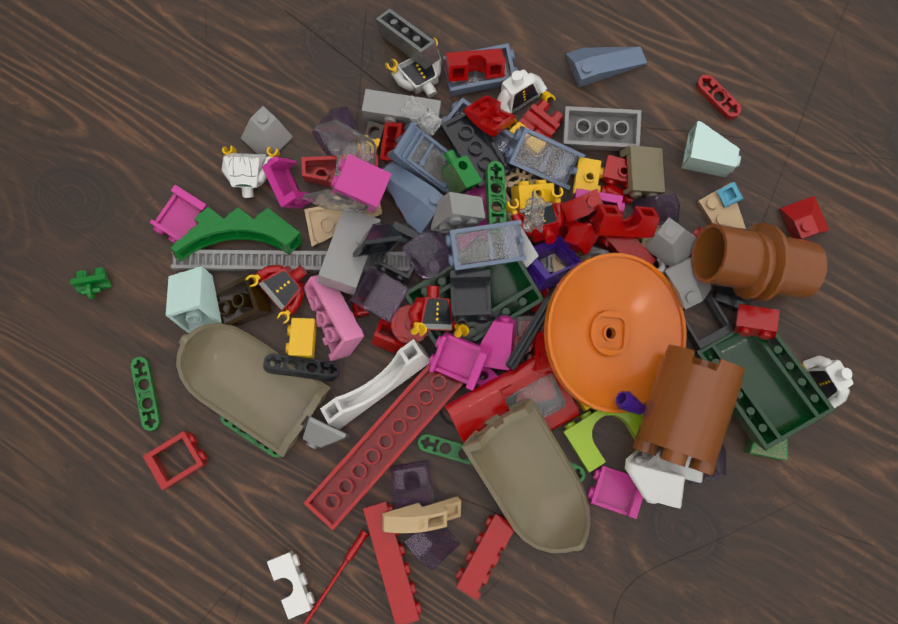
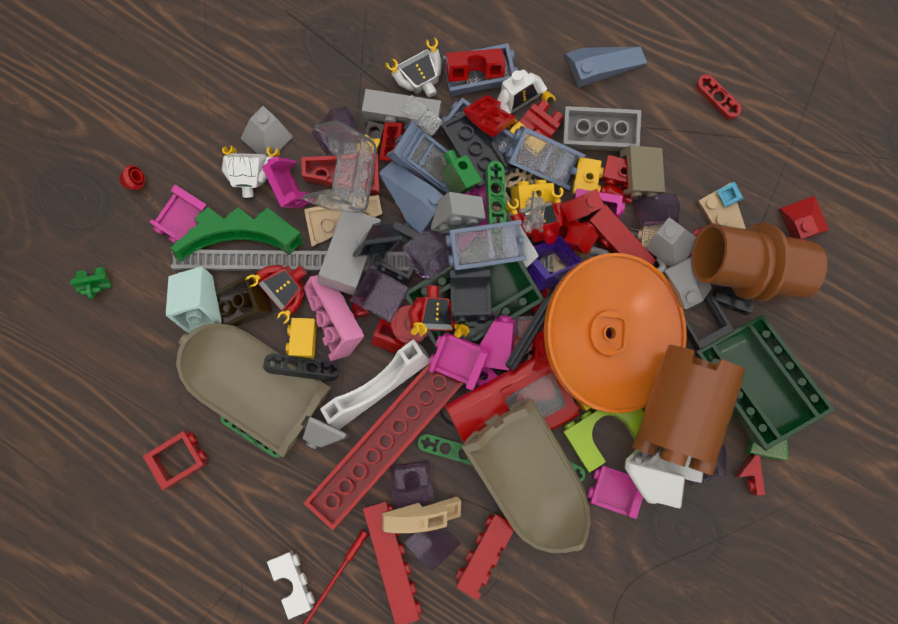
(132, 178): none -> red cone
(150, 392): green beam -> none
(360, 181): dark pink panel -> none
(408, 38): flat silver brick -> none
(628, 402): dark purple cone -> none
(640, 224): red arch -> none
(709, 152): light aqua slope -> none
(753, 469): none -> red slope
(756, 321): red brick -> none
(830, 378): white torso -> none

